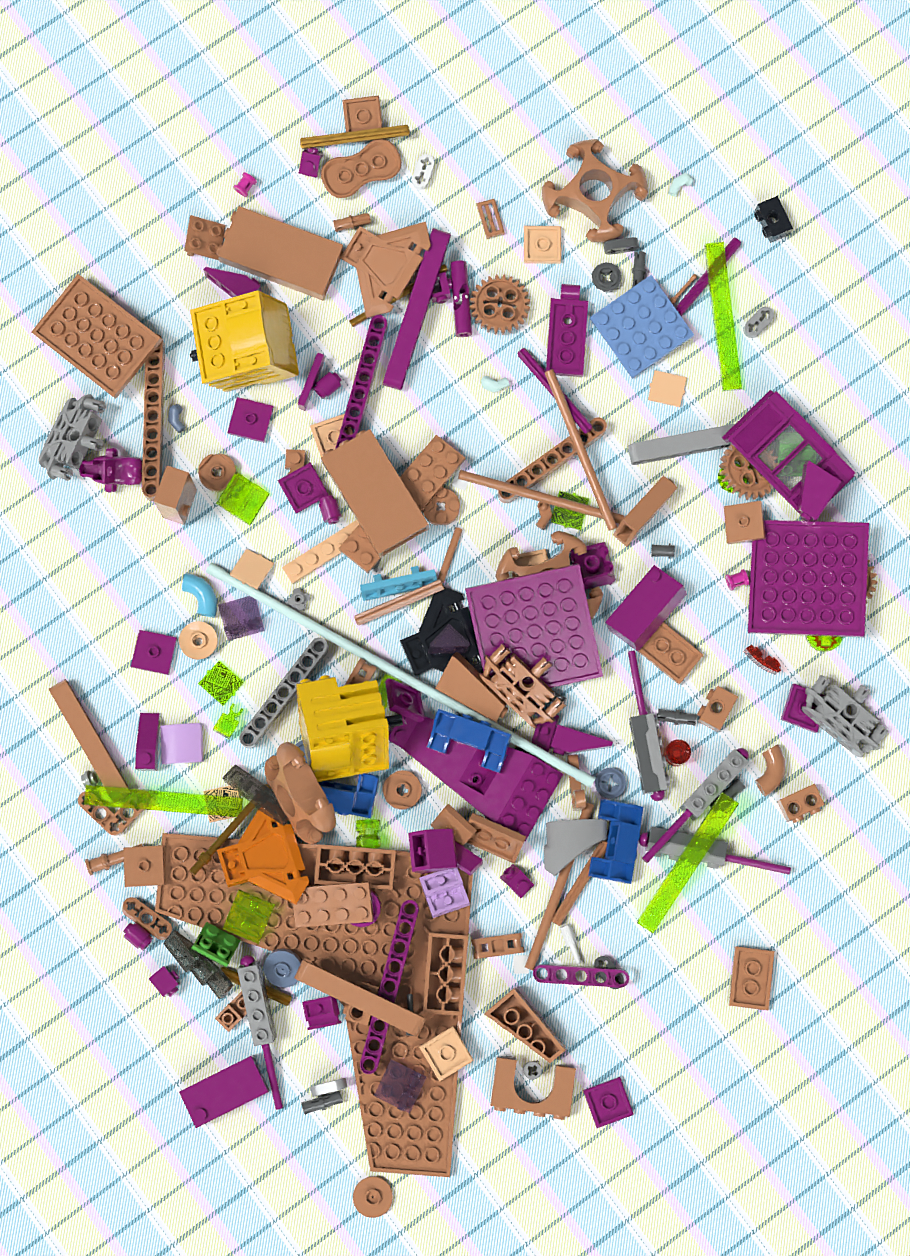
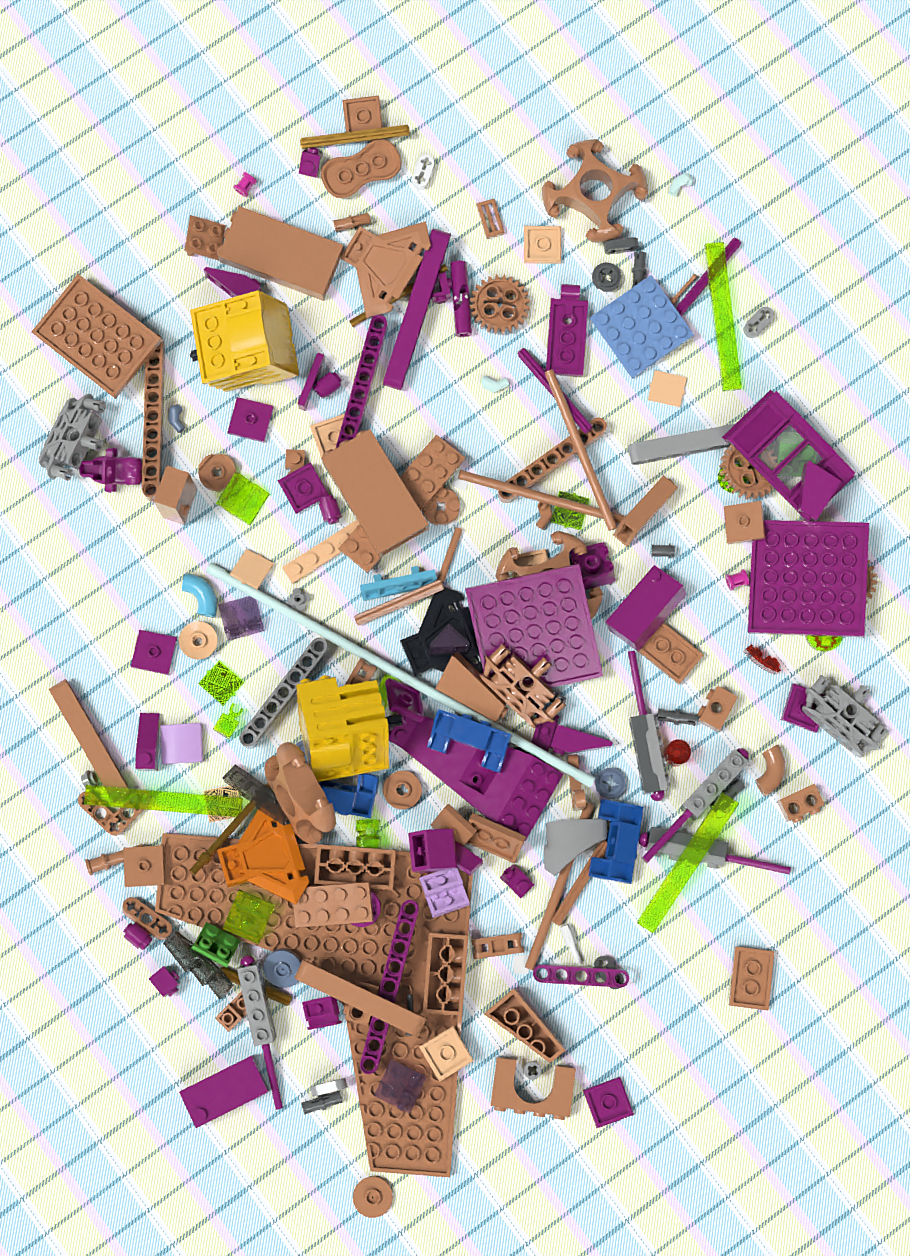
(774, 209): black brick -> none

